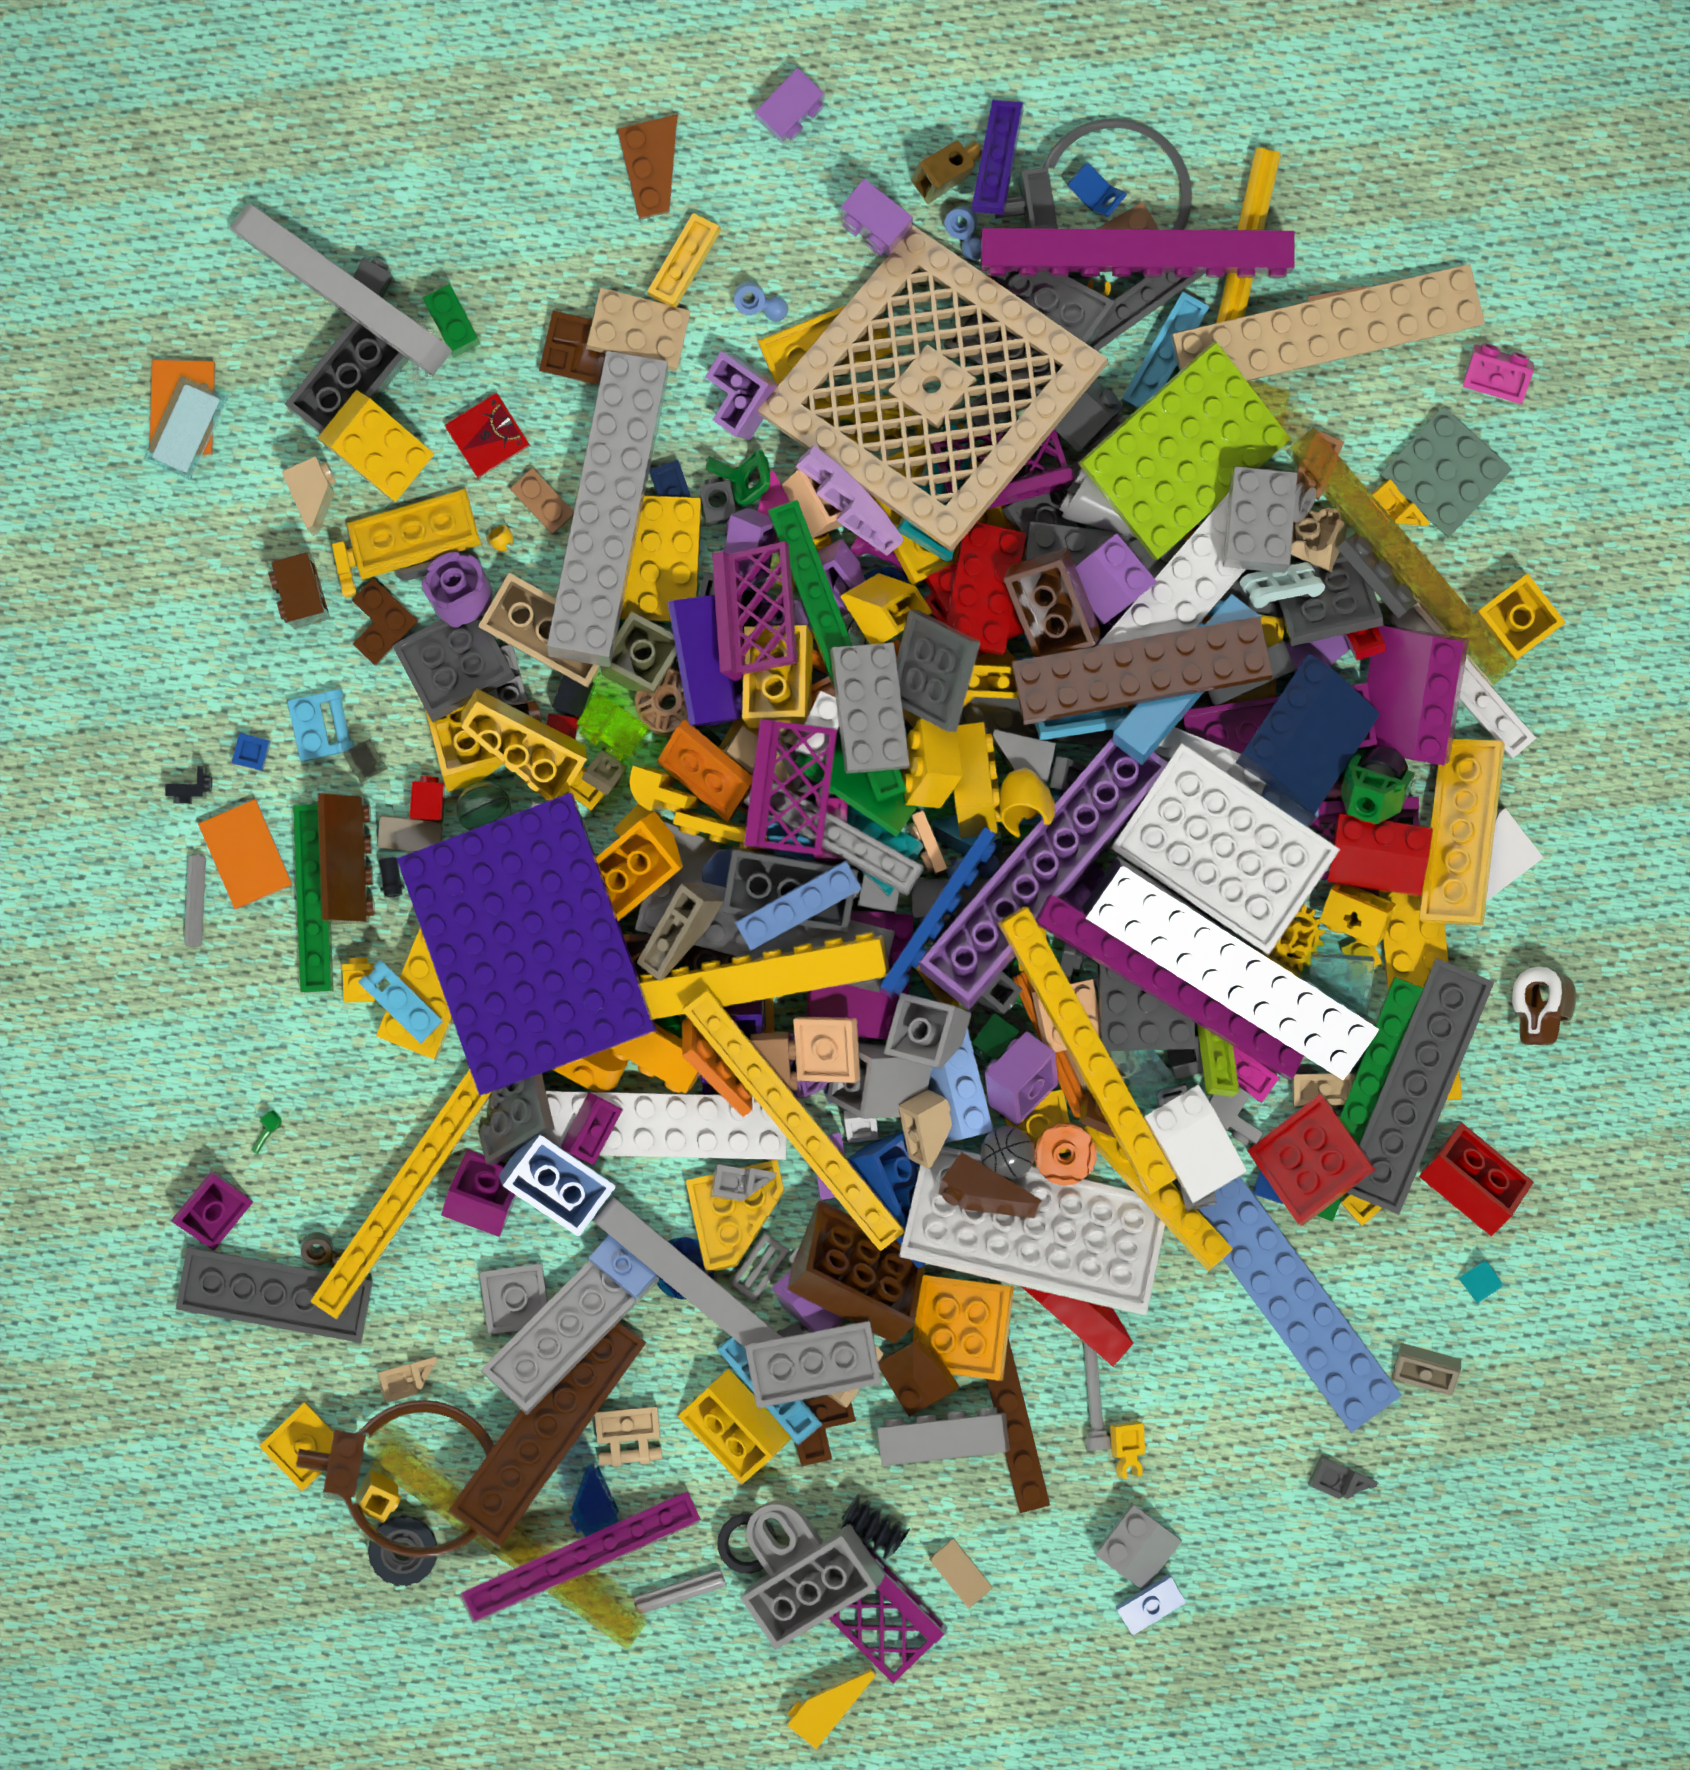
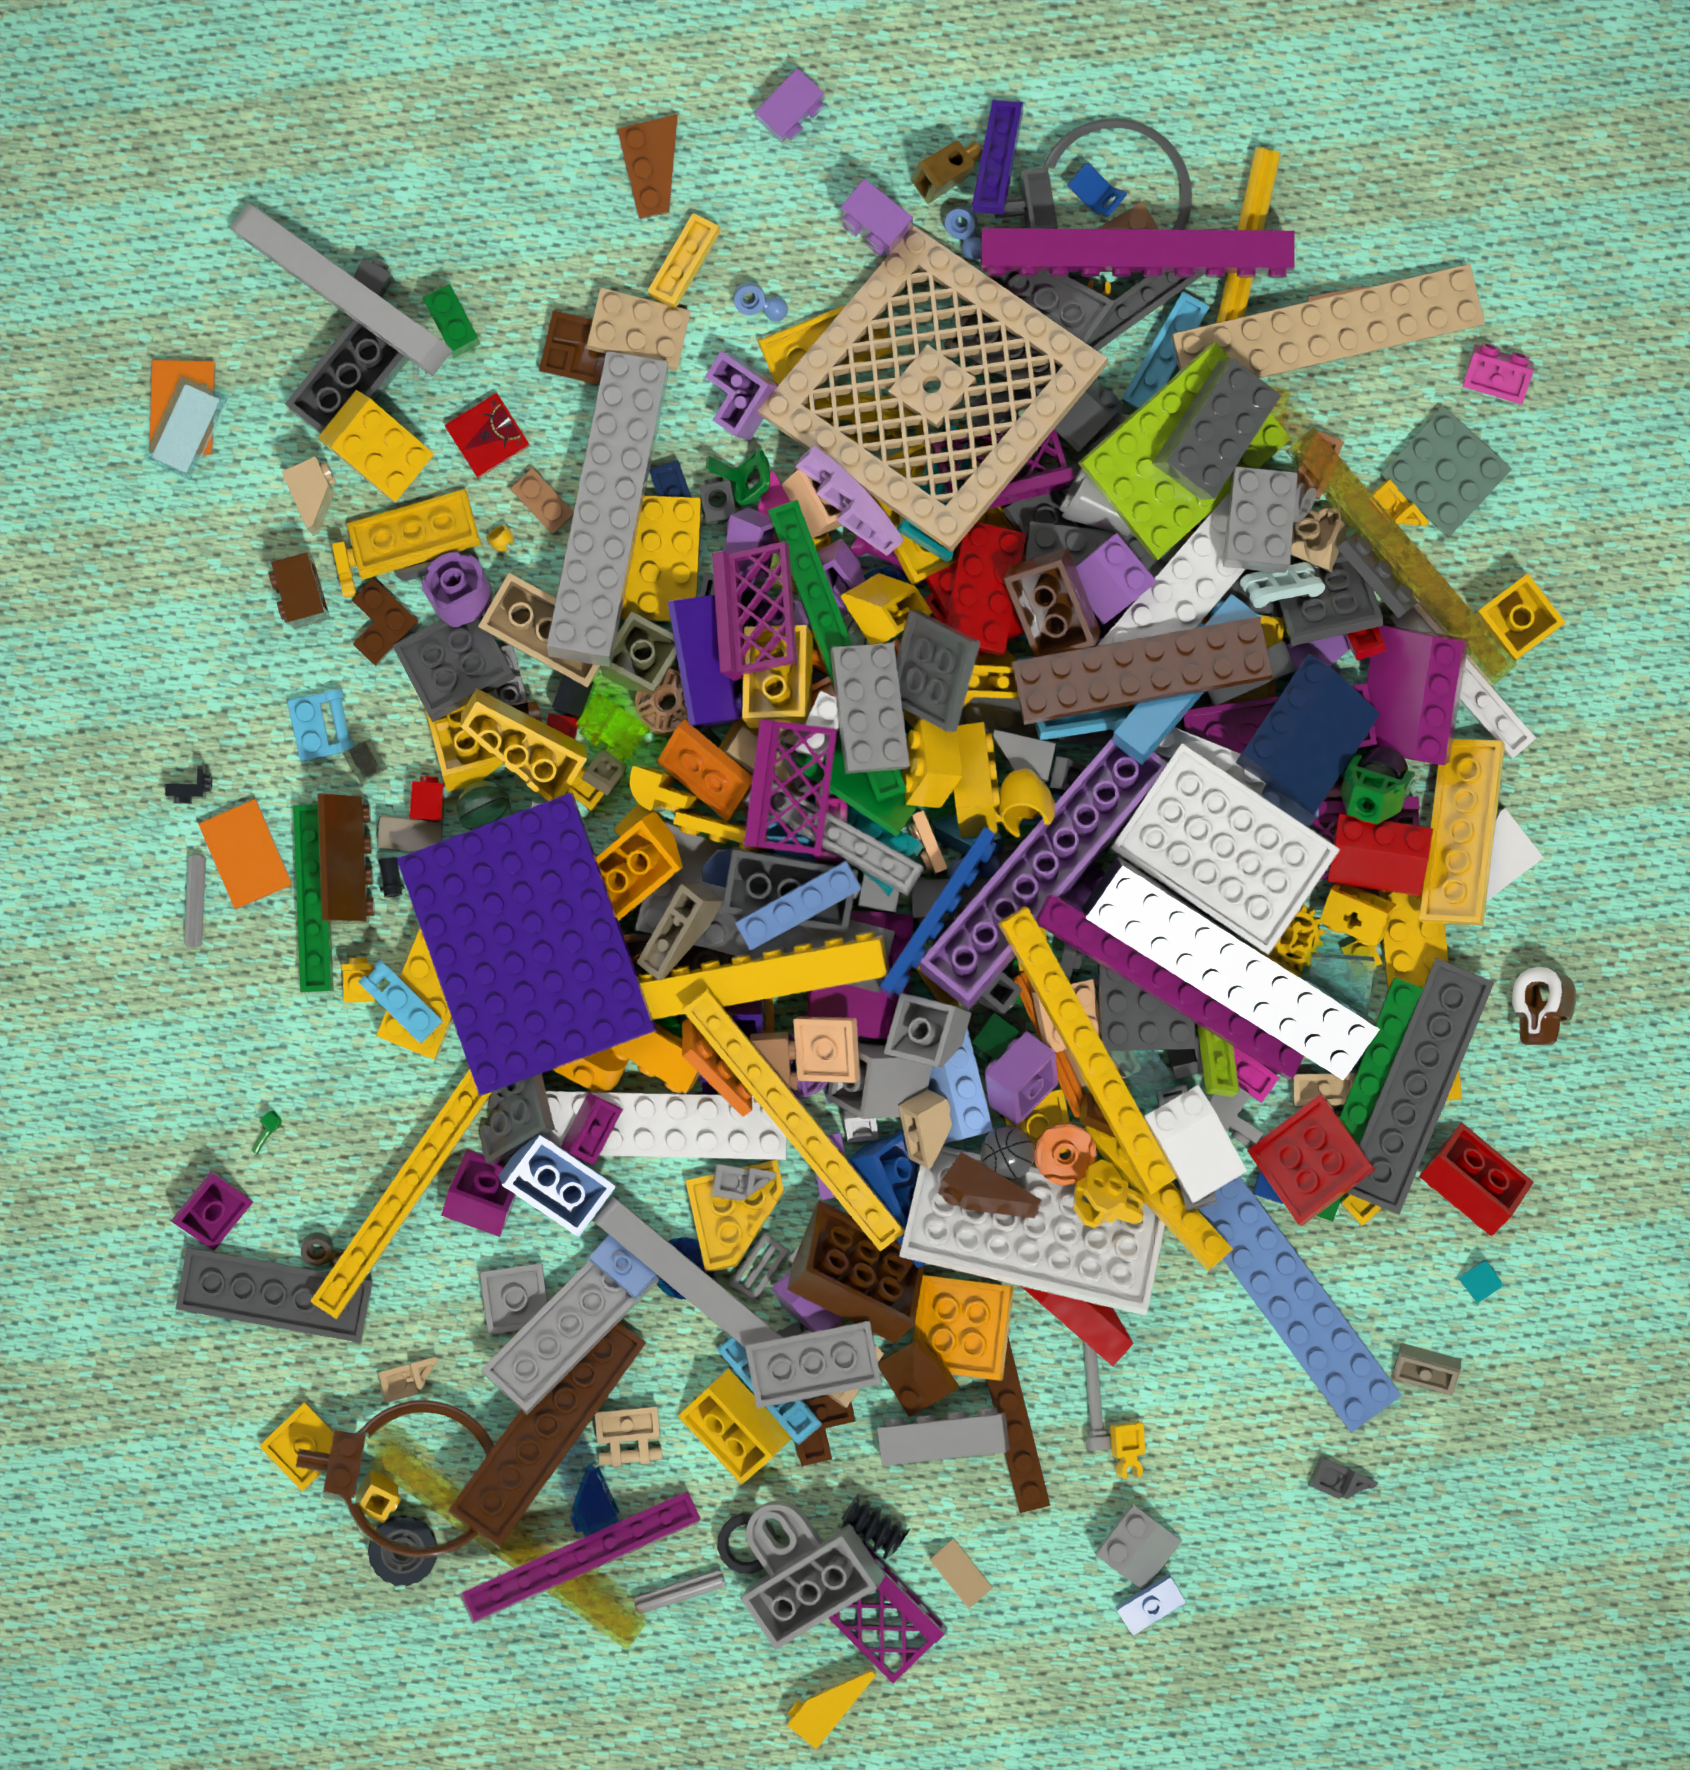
(251, 752): blue plate -> none
(1107, 1197): none -> yellow hinge
(1216, 429): none -> dark grey brick

